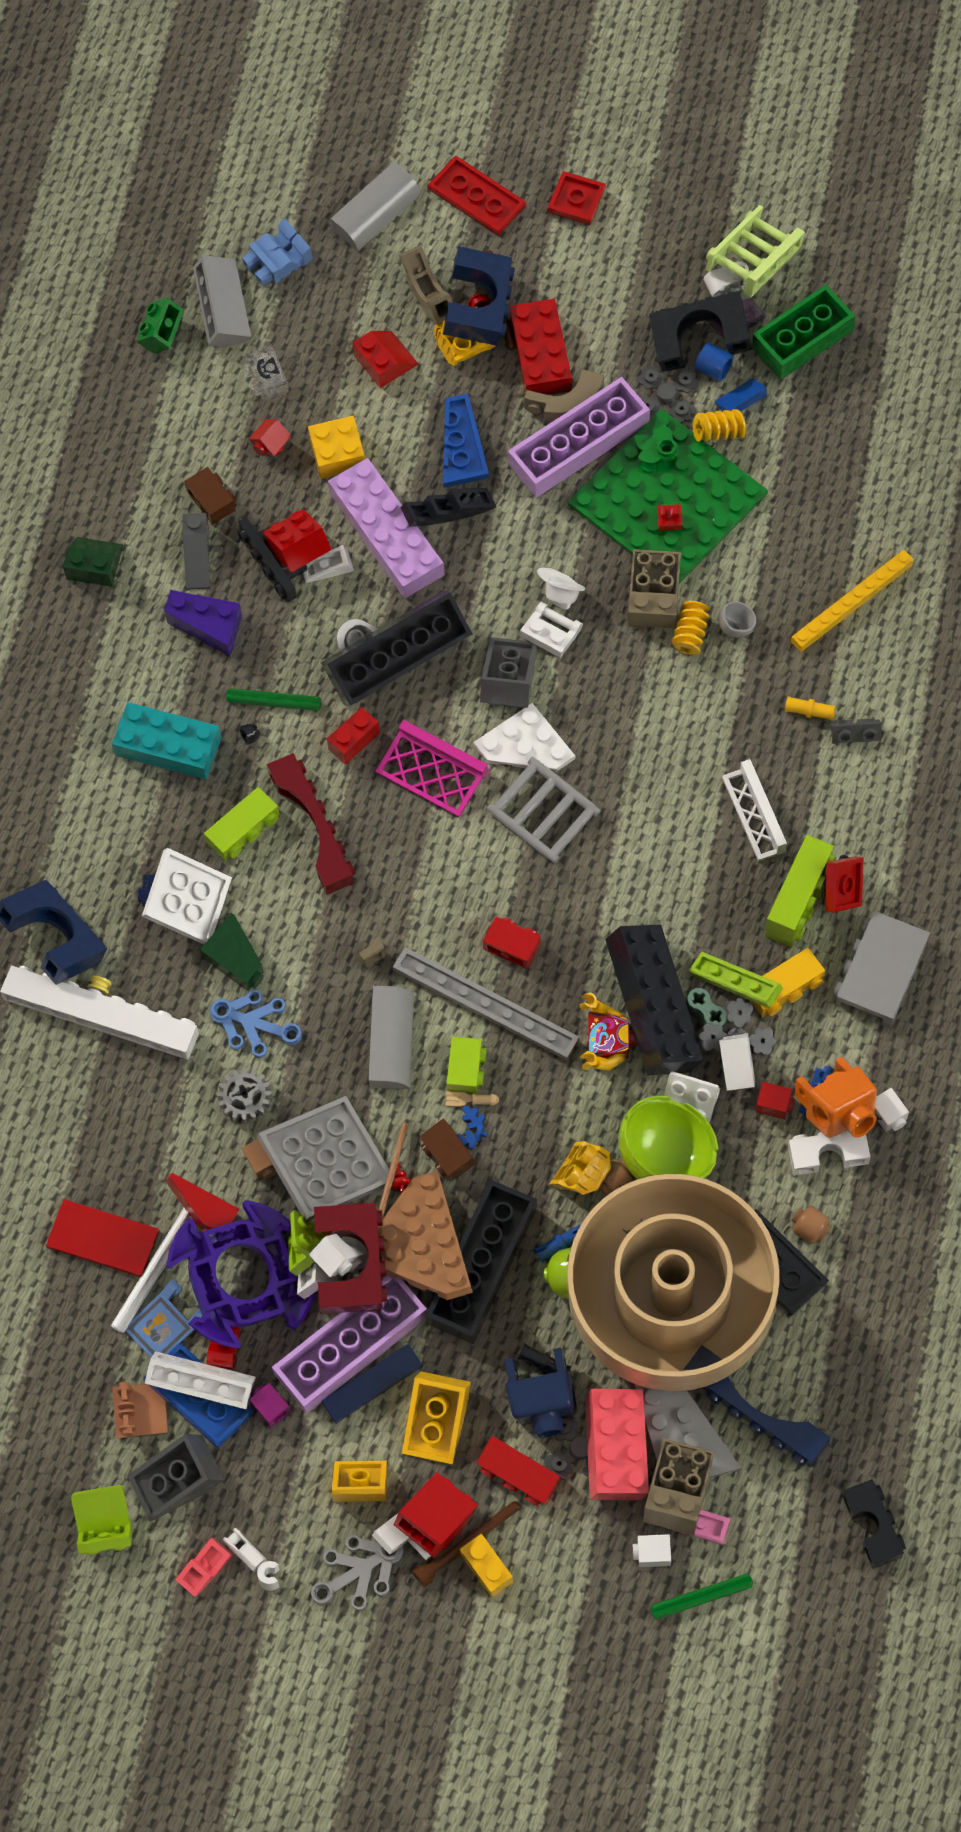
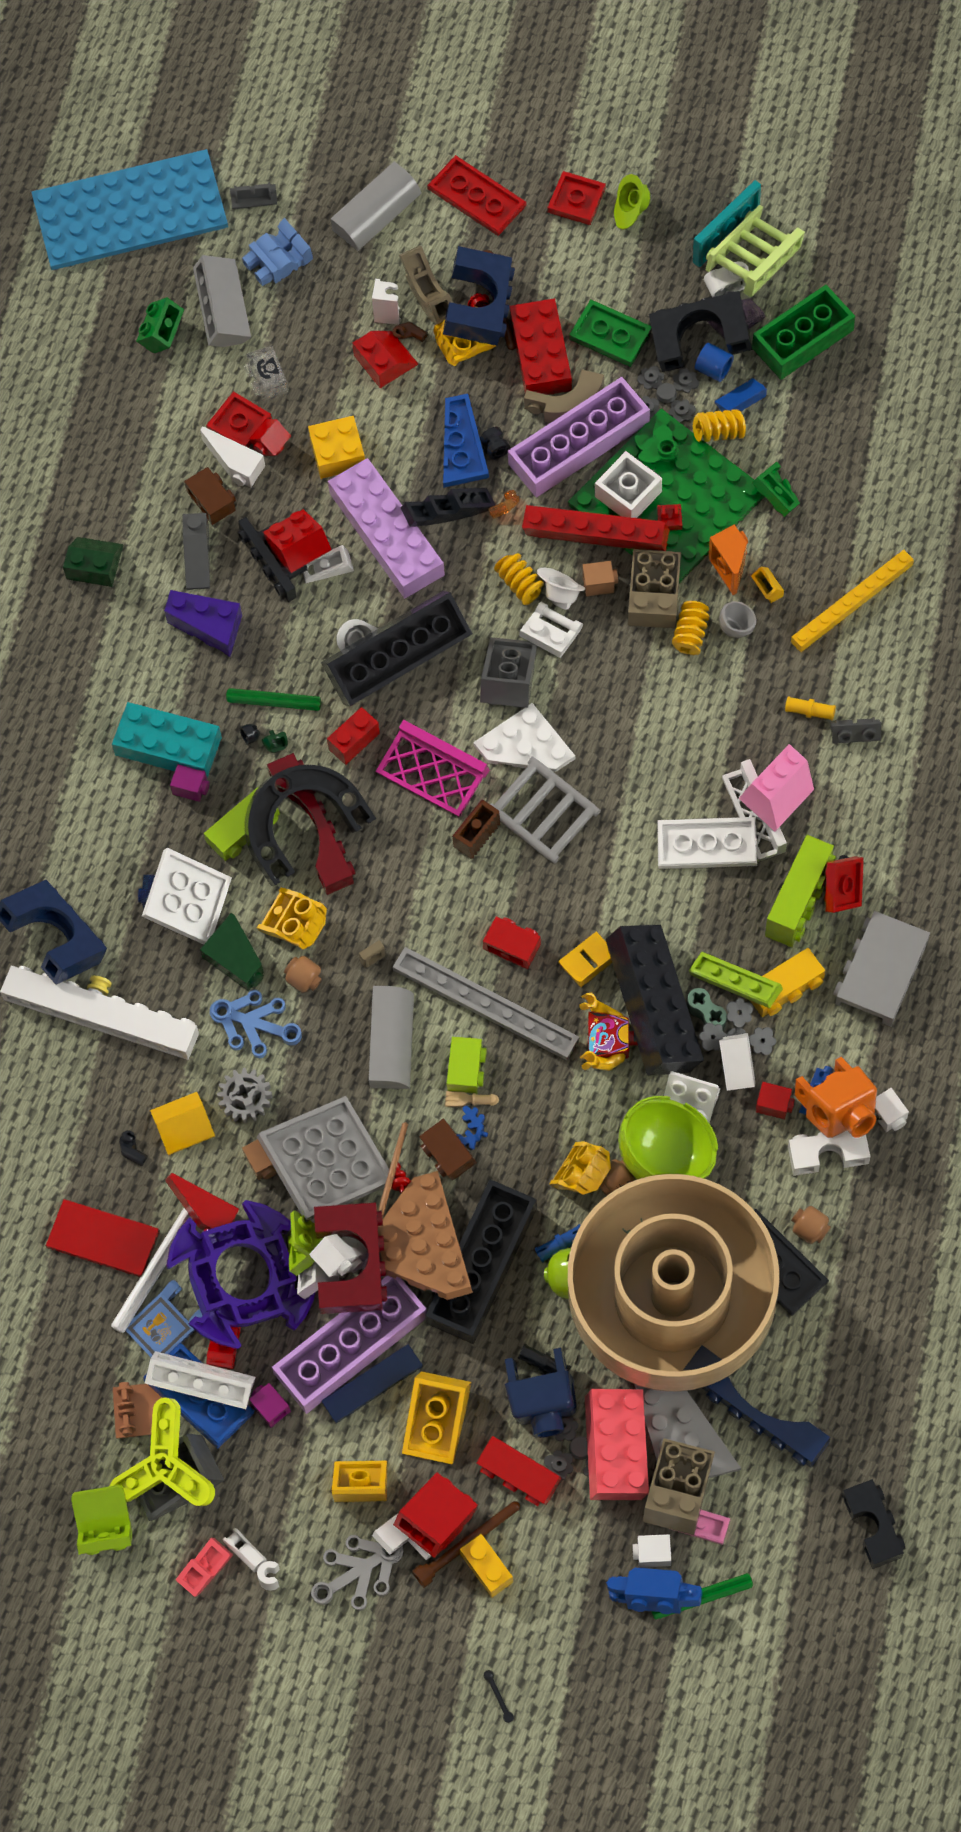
(129, 209): none -> dark azure plate
(129, 1149): none -> black arm
(165, 1447): none -> neon yellow piece
(182, 1123): none -> yellow slope
(189, 783): none -> magenta brick
(238, 419): none -> red plate
(238, 461): none -> white slope
(253, 196): none -> dark grey hinge
(267, 799): none -> black piece
(275, 742): none -> dark green piece
(294, 918): none -> yellow slope
(303, 974): none -> medium nougat head
(385, 305): none -> white hinge
(409, 330): none -> reddish brown arm
(476, 829): none -> reddish brown brick
(494, 441): none -> black wheel
(506, 506): none -> clear orange arm
(508, 1716): none -> black hinge
(518, 578): none -> yellow piece
(578, 967): none -> yellow piece
(595, 528): none -> red brick
(599, 578): none -> medium nougat brick
(610, 333): none -> green plate
(628, 486): none -> white brick
(631, 201): none -> lime piece
(654, 1591): none -> blue hinge
(707, 843): none -> white tile
(725, 222): none -> teal tile
(728, 556): none -> orange slope
(762, 573): none -> yellow piece
(776, 490): none -> green wing
(779, 788): none -> bright pink slope

